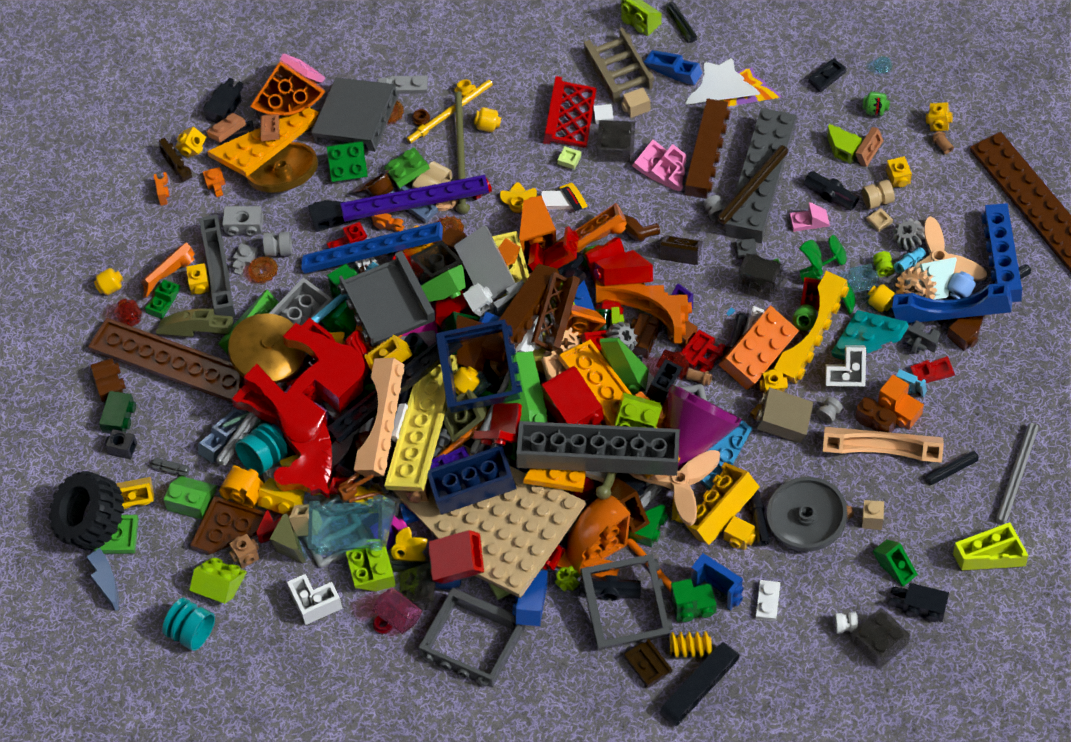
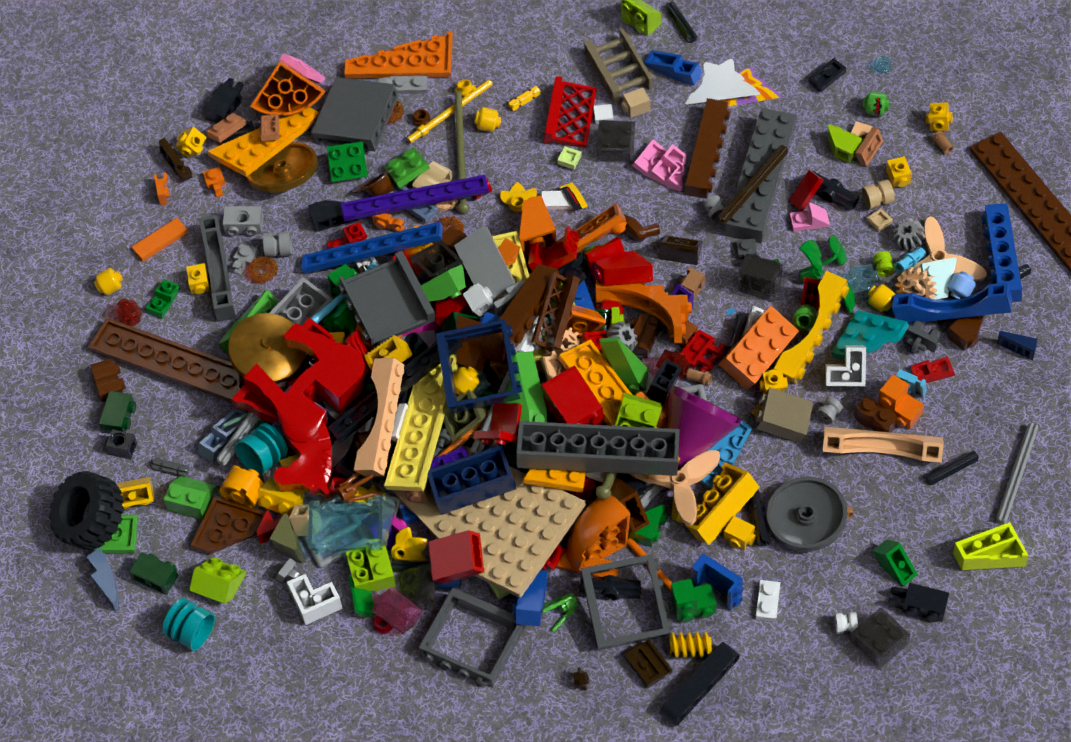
(154, 573): none -> dark green brick
(159, 239): none -> orange tile
(179, 257): orange slope -> none
(188, 321): olive slope -> none
(244, 550): medium nougat brick -> none
(287, 571): none -> light grey tile
(362, 600): none -> green slope
(414, 58): none -> orange wing
(524, 98): none -> yellow axle
(564, 603): none -> bright green plant
(567, 578): lime gear -> none
(581, 679): none -> dark brown plate
(693, 281): none -> medium nougat brick
(806, 190): none -> red slope
(861, 129): none -> light nougat tile
(873, 514): tan brick -> none
(1018, 343): none -> dark blue slope

